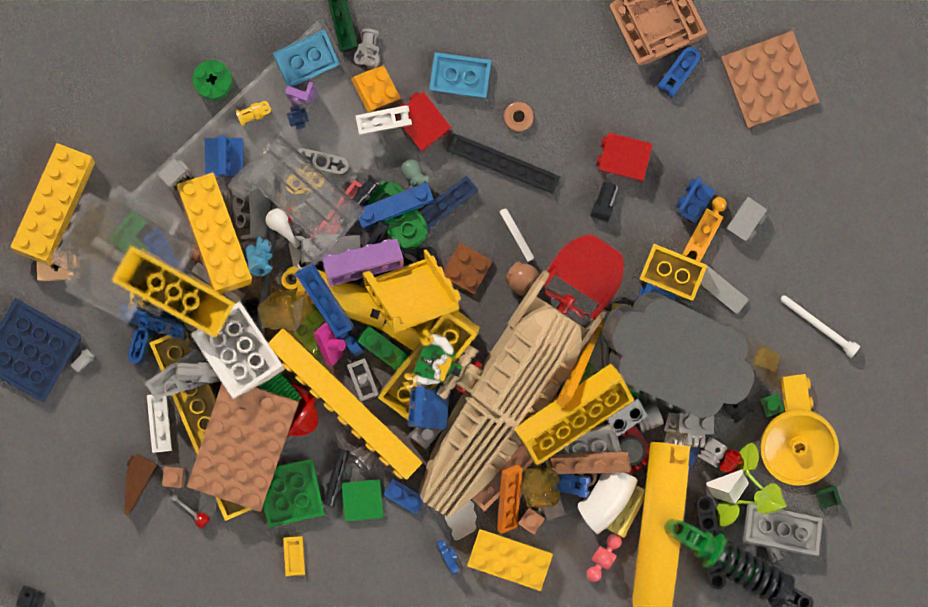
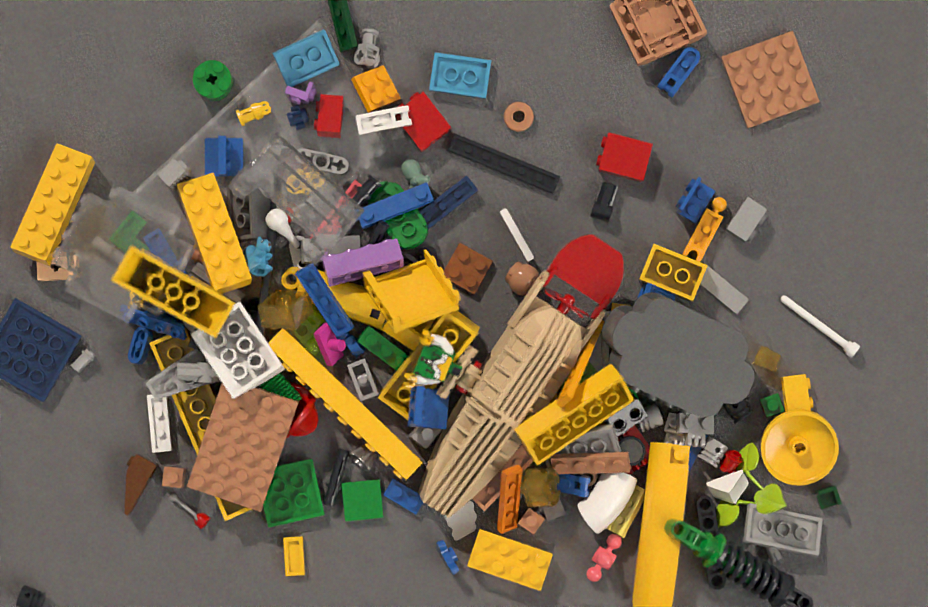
(329, 116): none -> red brick

